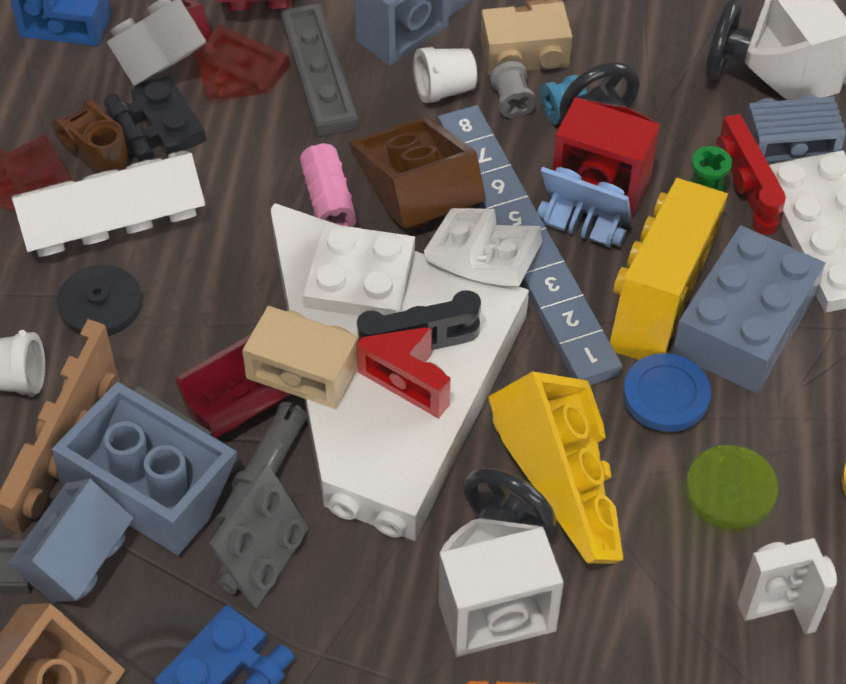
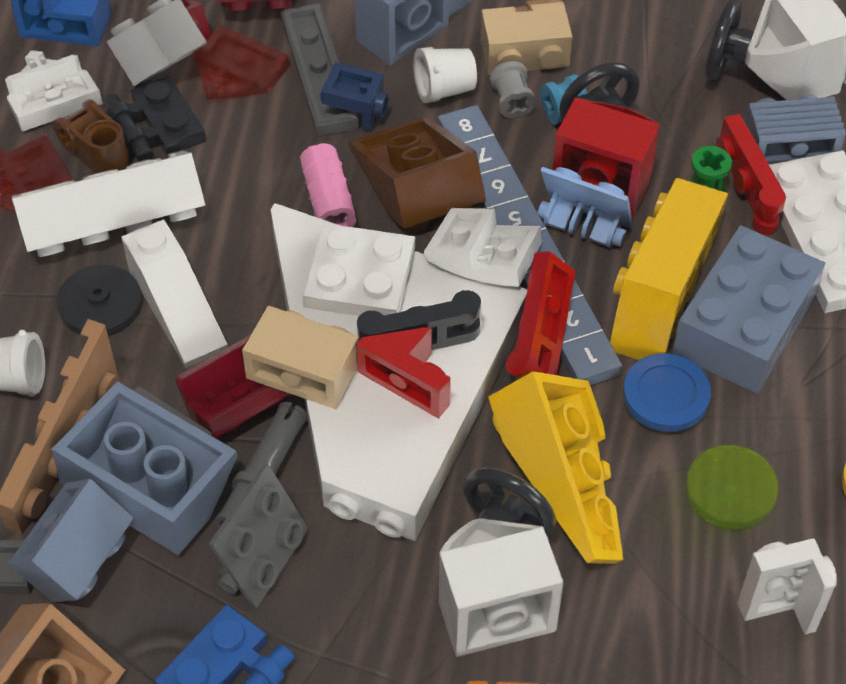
(49, 90): none -> white slope
(173, 293): none -> white slope
(356, 91): none -> dark blue bracket
(543, 317): none -> red plate

